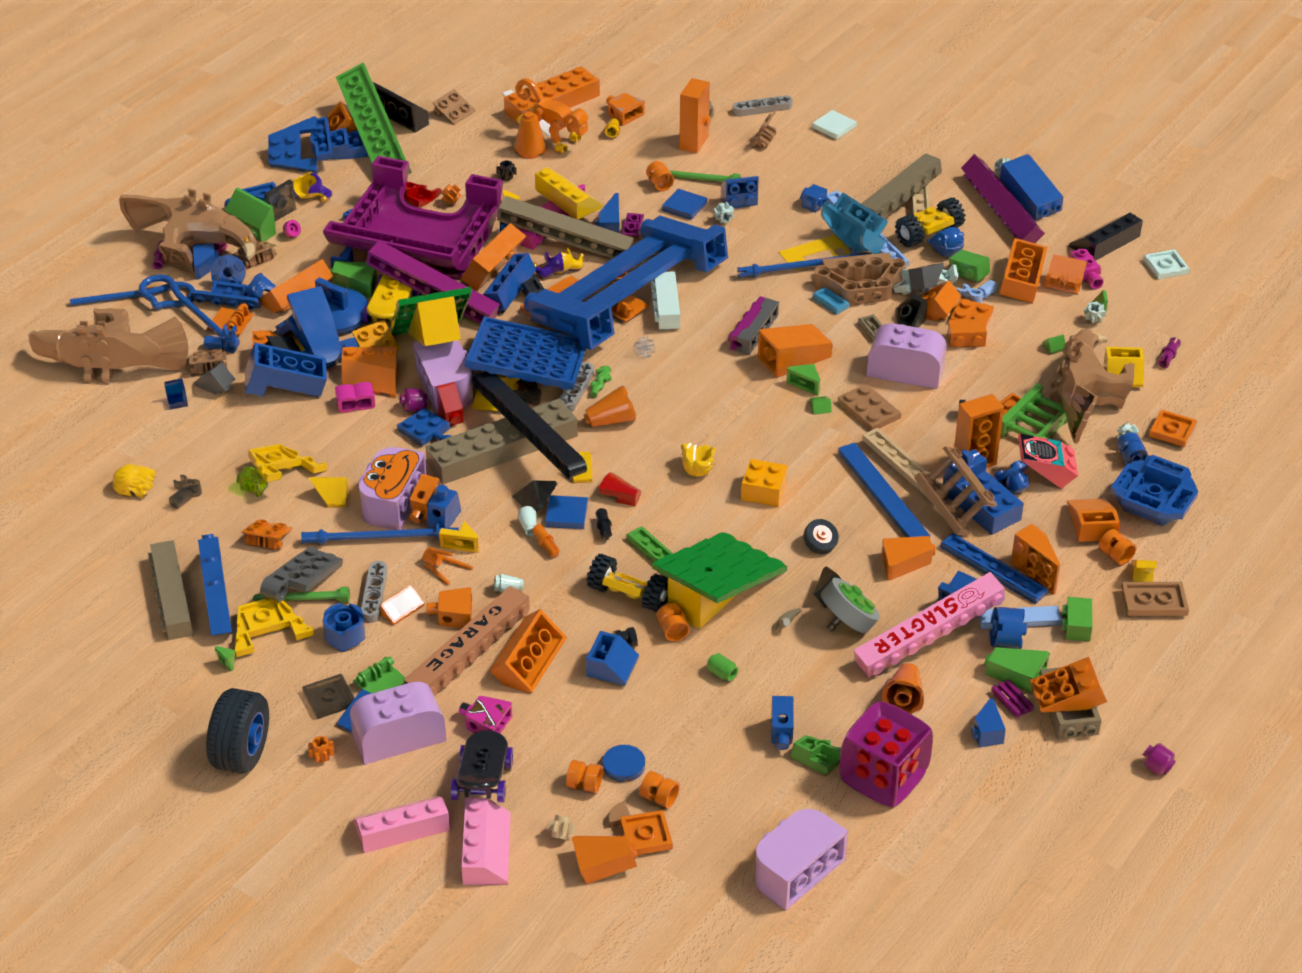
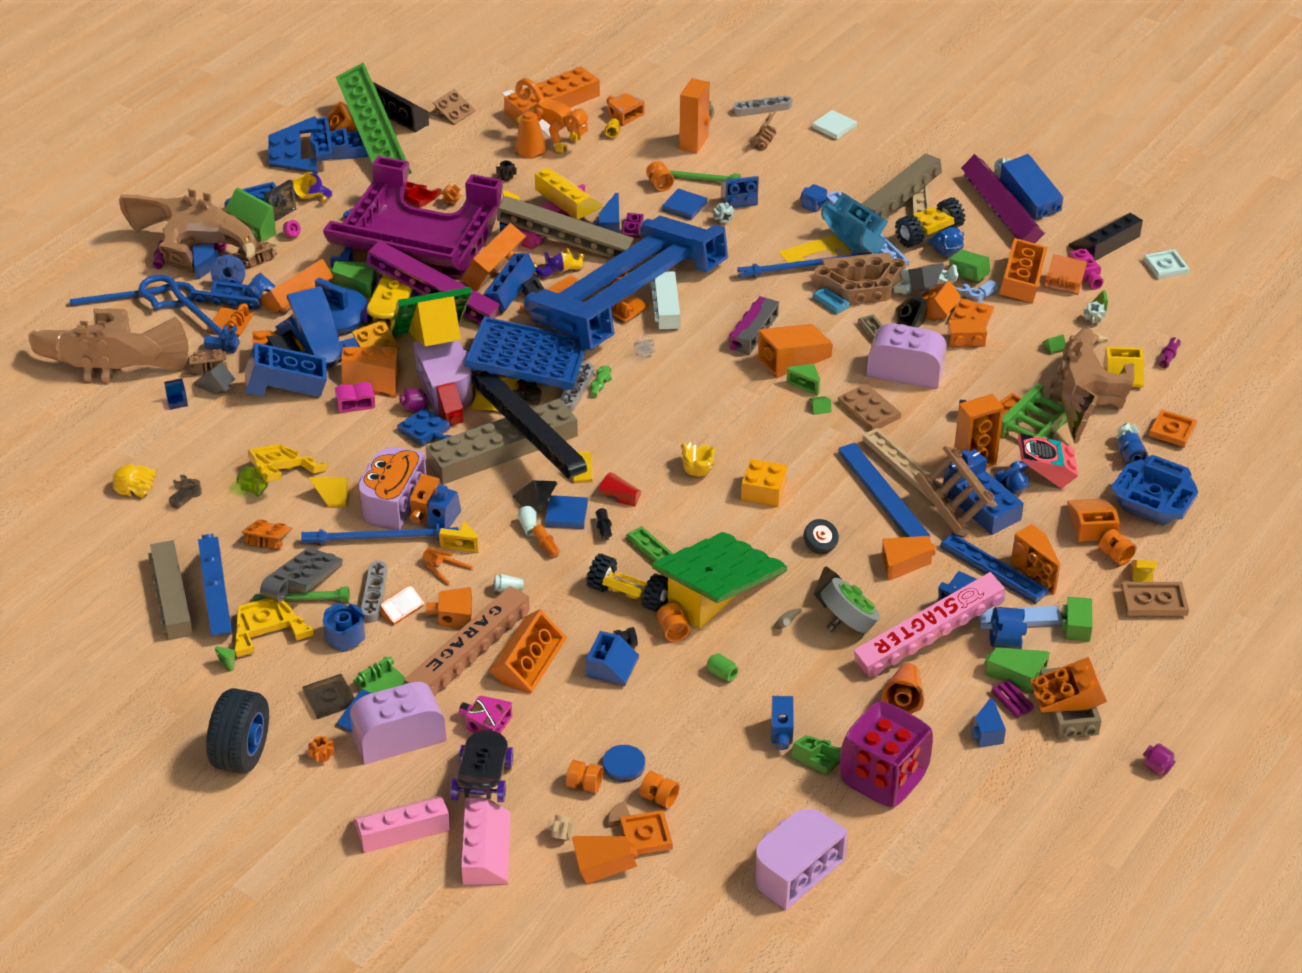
(611, 409): orange cone -> none

